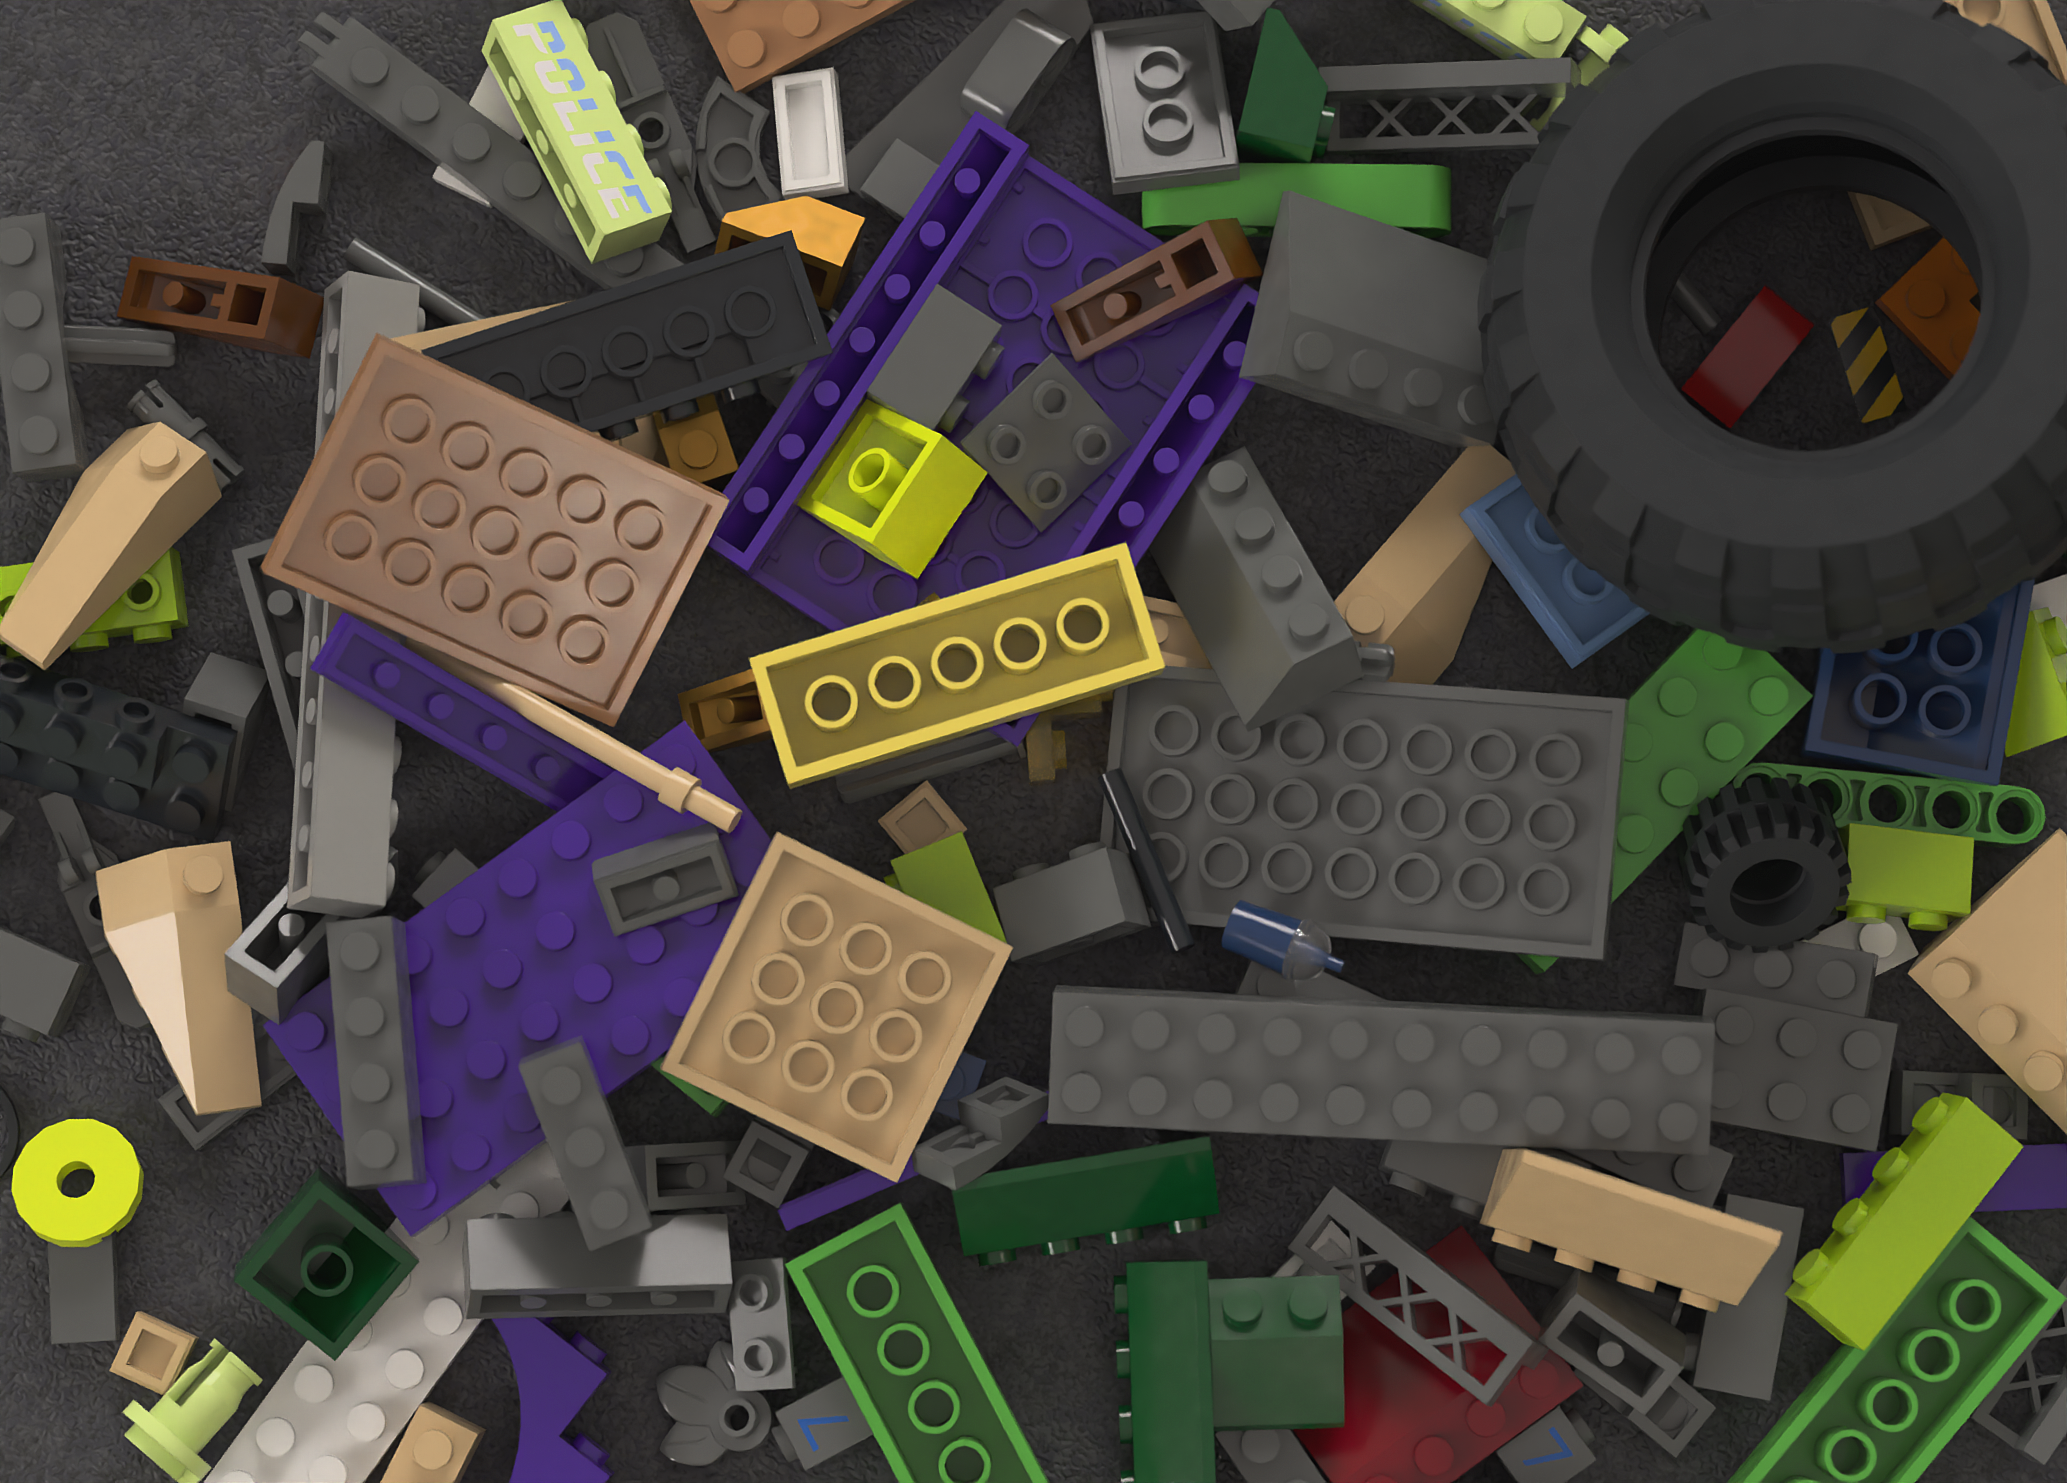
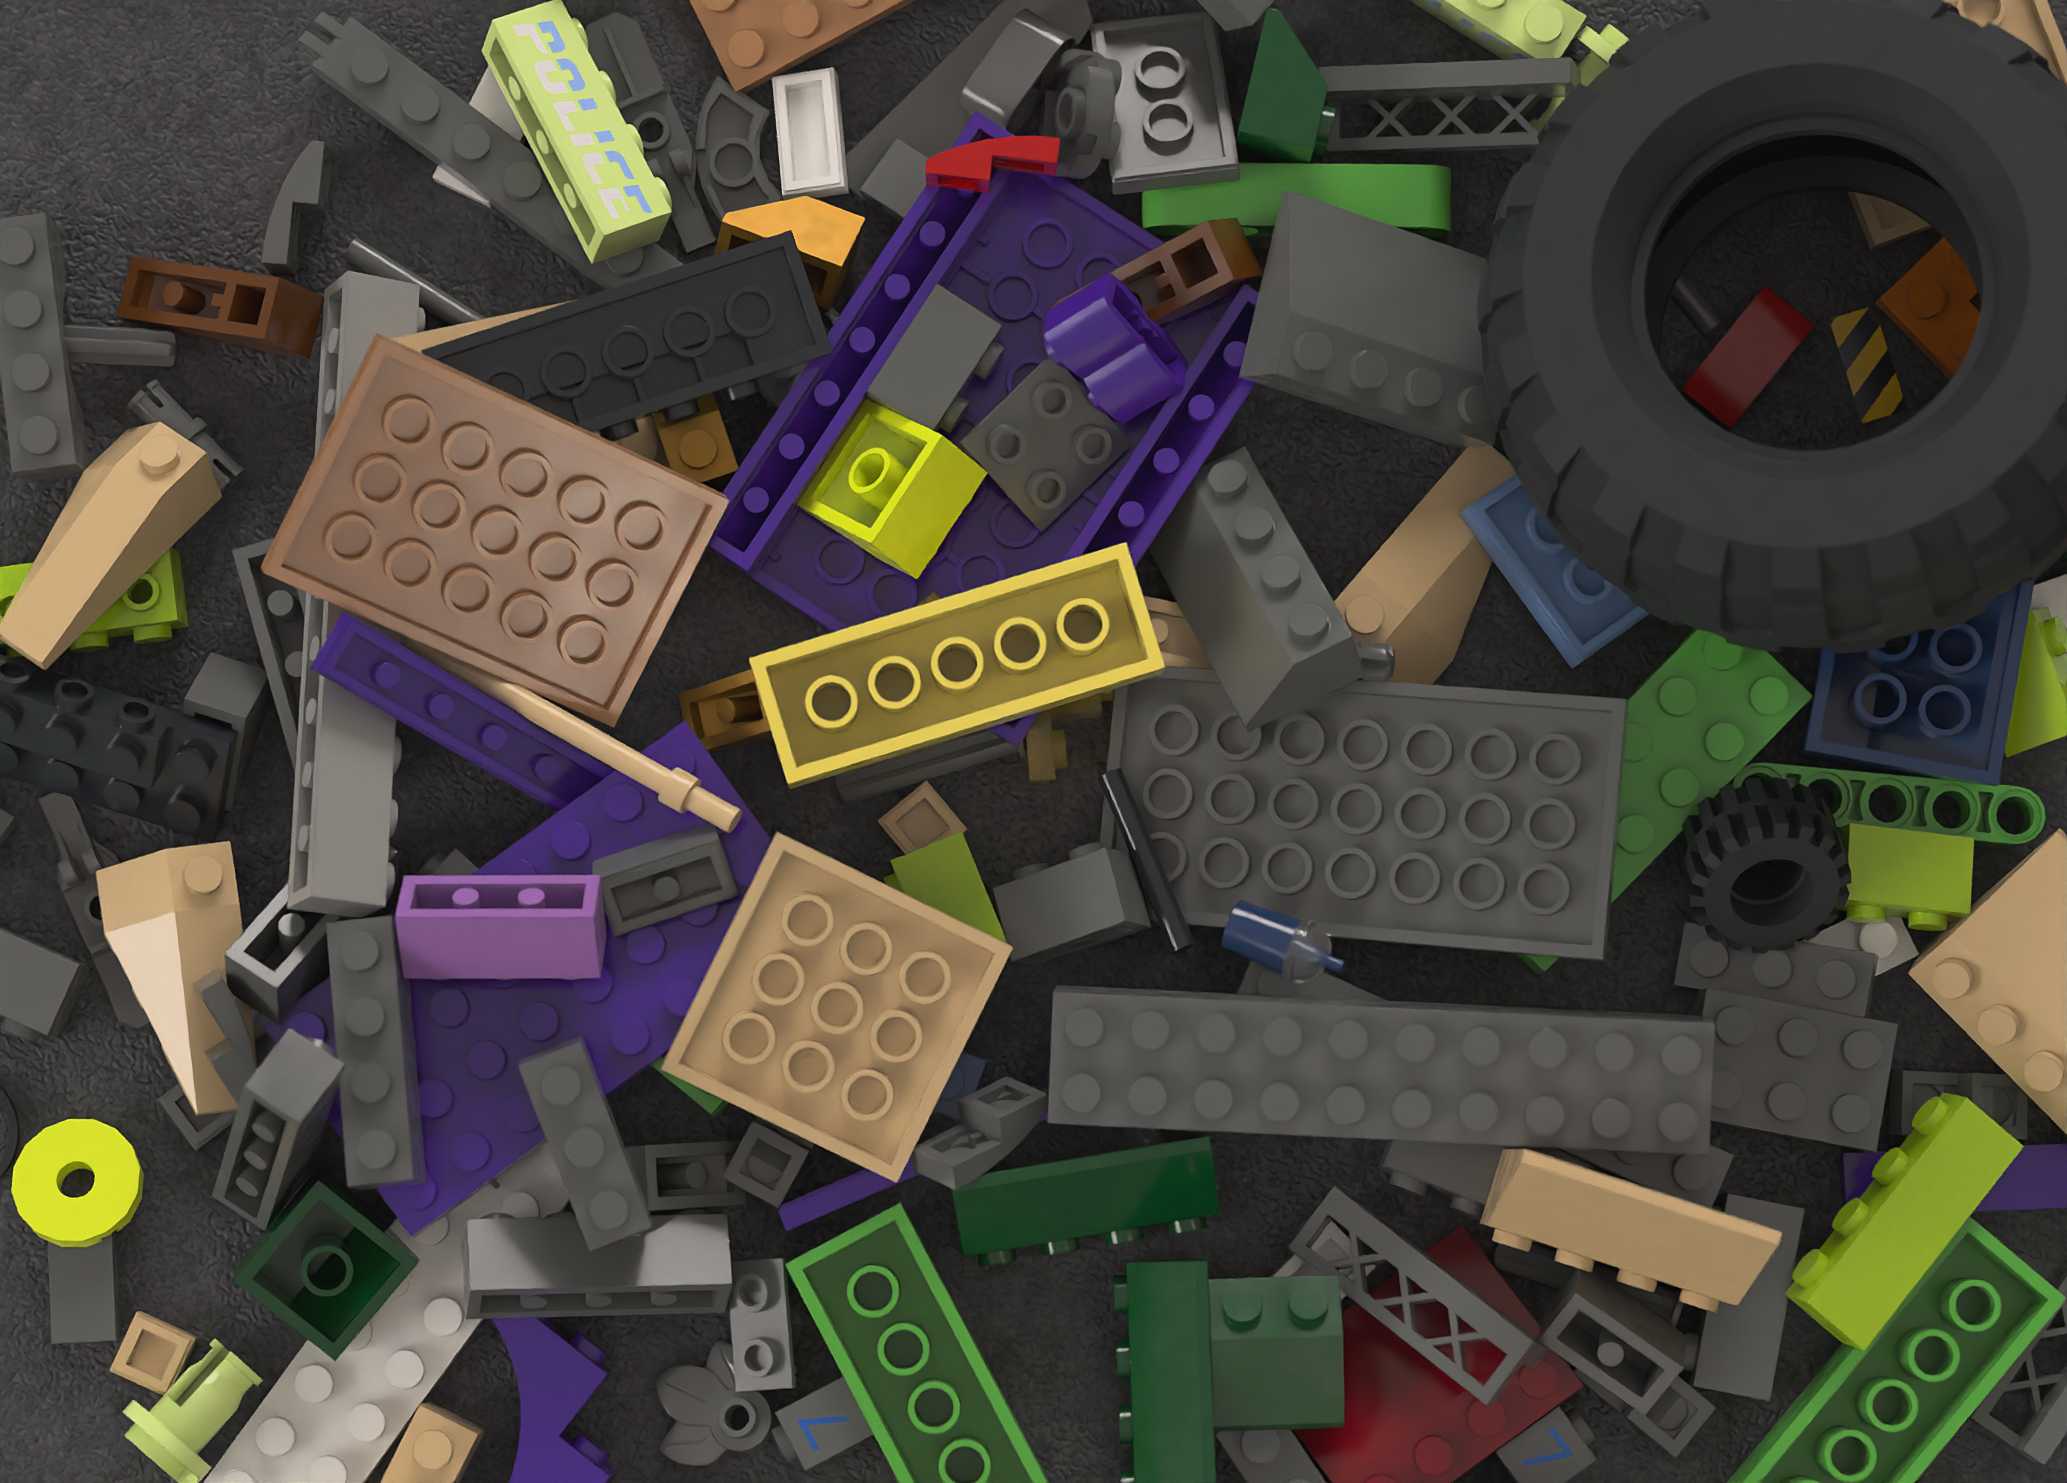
(234, 1055): none -> dark grey slope
(278, 1128): none -> dark grey brick
(501, 926): none -> medium lavender brick
(972, 164): none -> red slope
(1082, 112): none -> dark grey plate
(1114, 348): none -> dark purple brick

